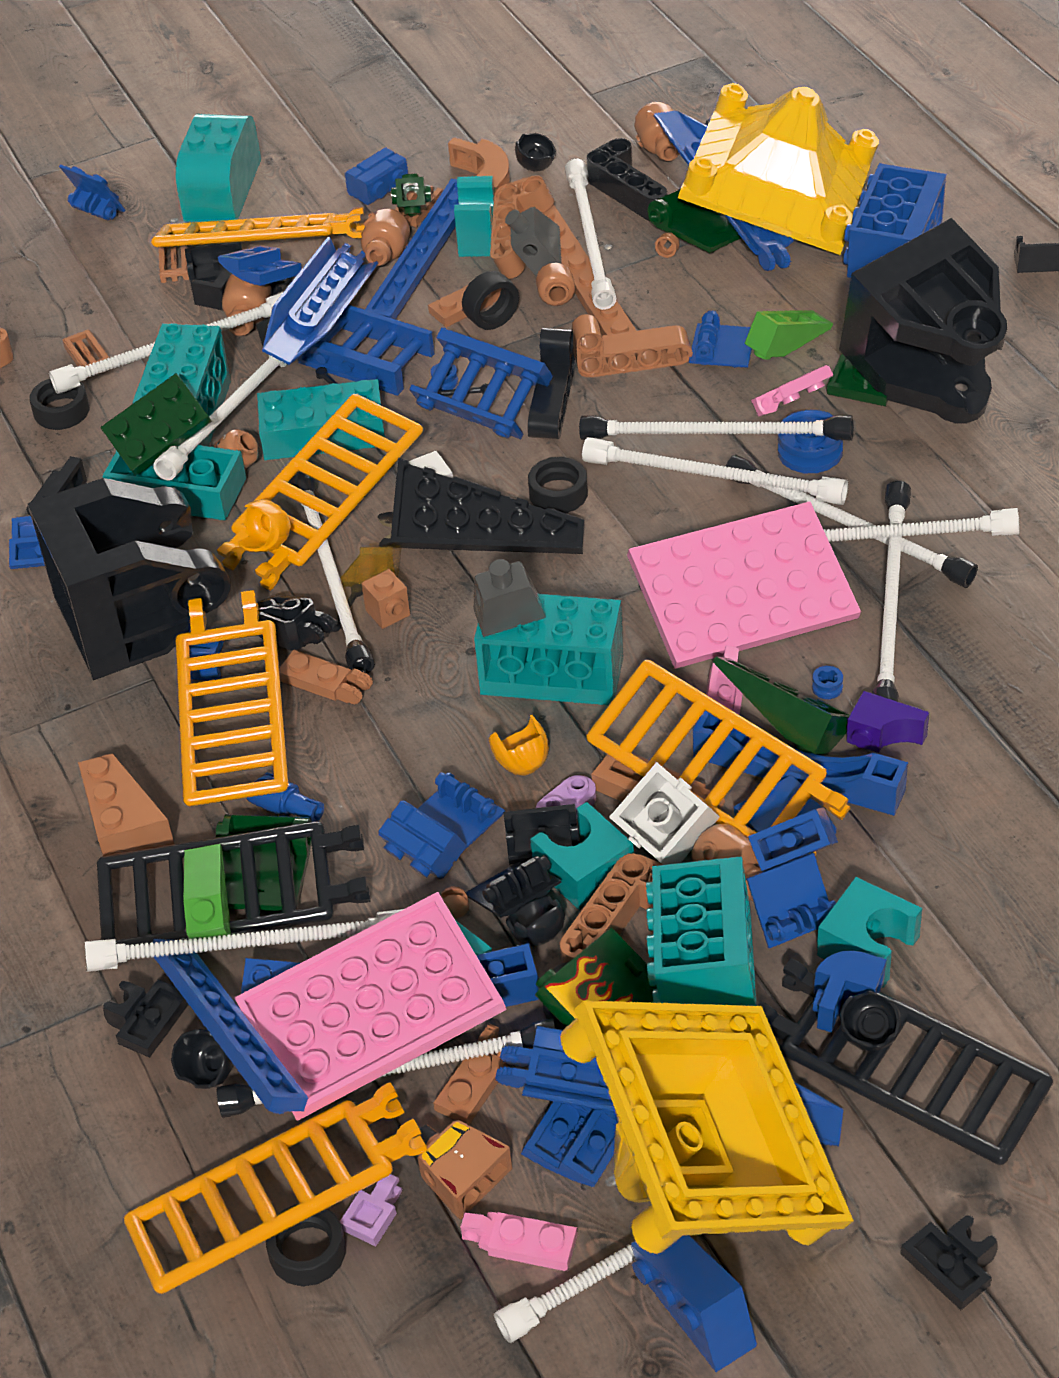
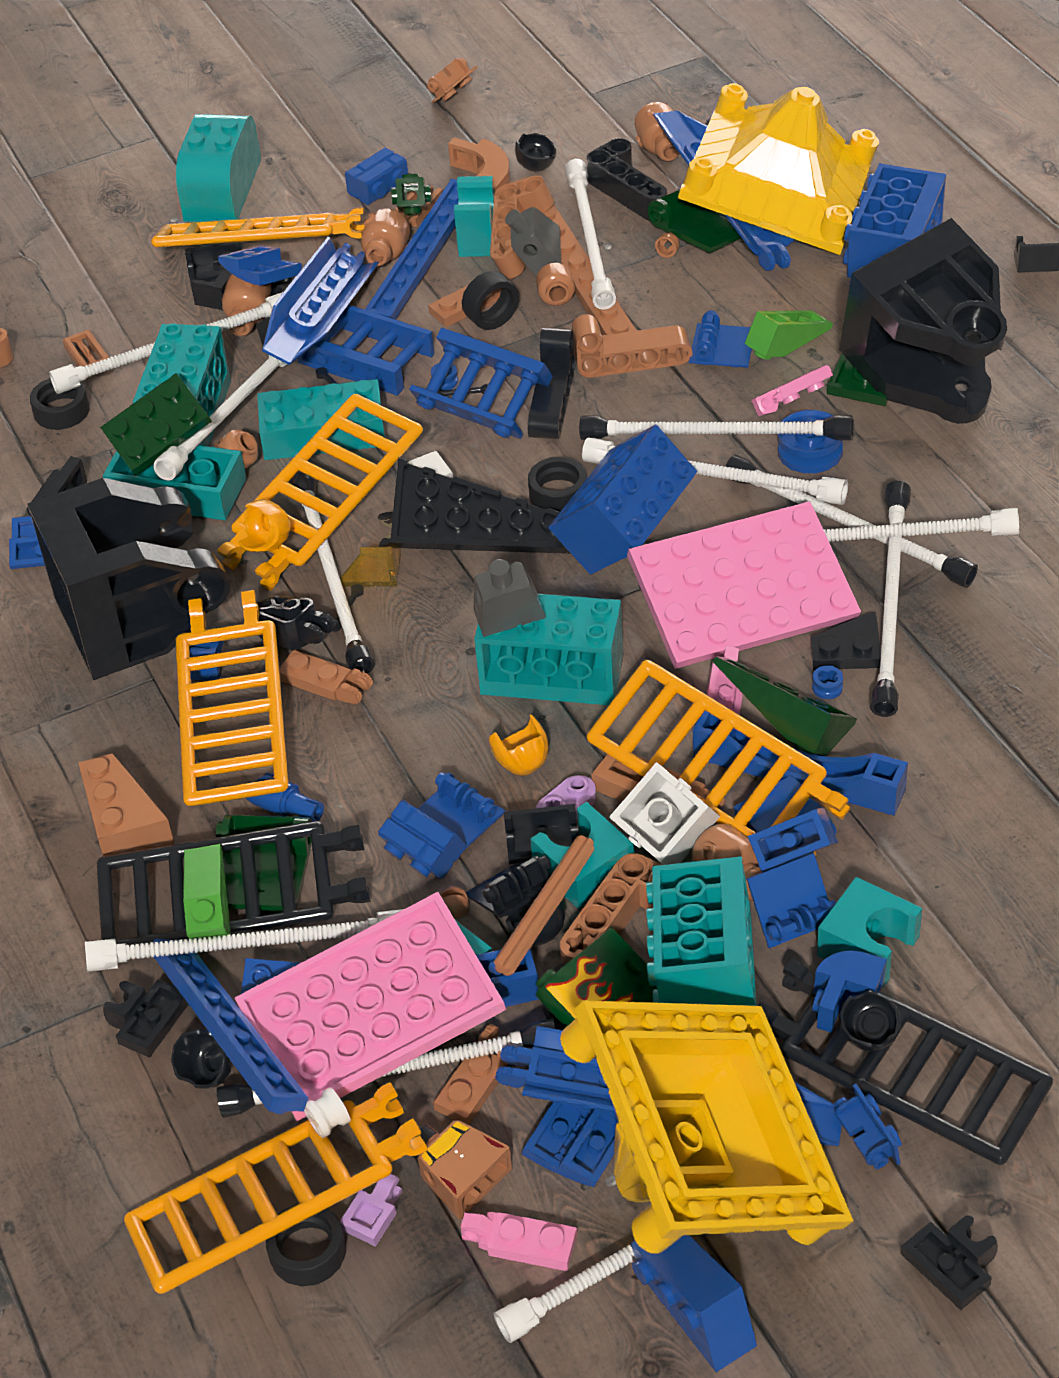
(92, 194): blue hinge -> none
(174, 272): nougat tile -> none
(326, 1112): none -> white wheel
(385, 598): nougat brick -> none
(443, 85): none -> nougat hinge
(544, 906): none -> nougat axle
(623, 499): none -> blue brick
(848, 645): none -> black wing
(863, 1114): none -> blue hinge
(883, 721): dark purple arch -> none

